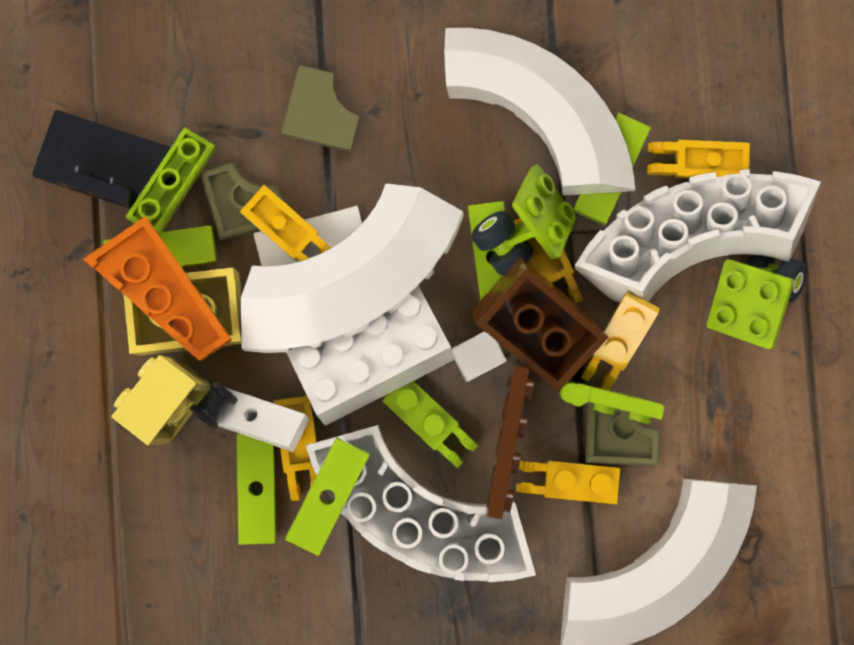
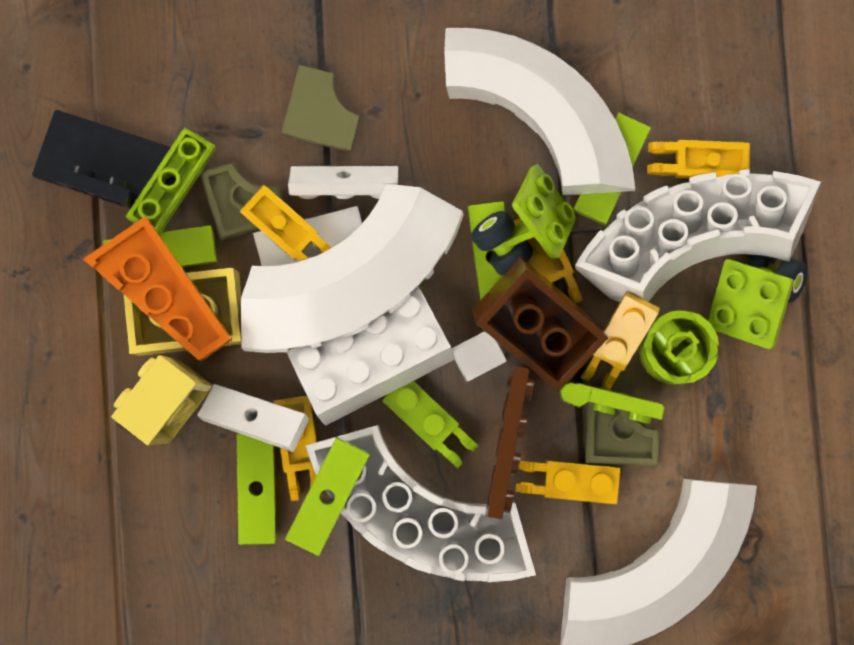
(213, 404): black bush -> none
(340, 181): none -> white tile
(679, 348): none -> lime brick

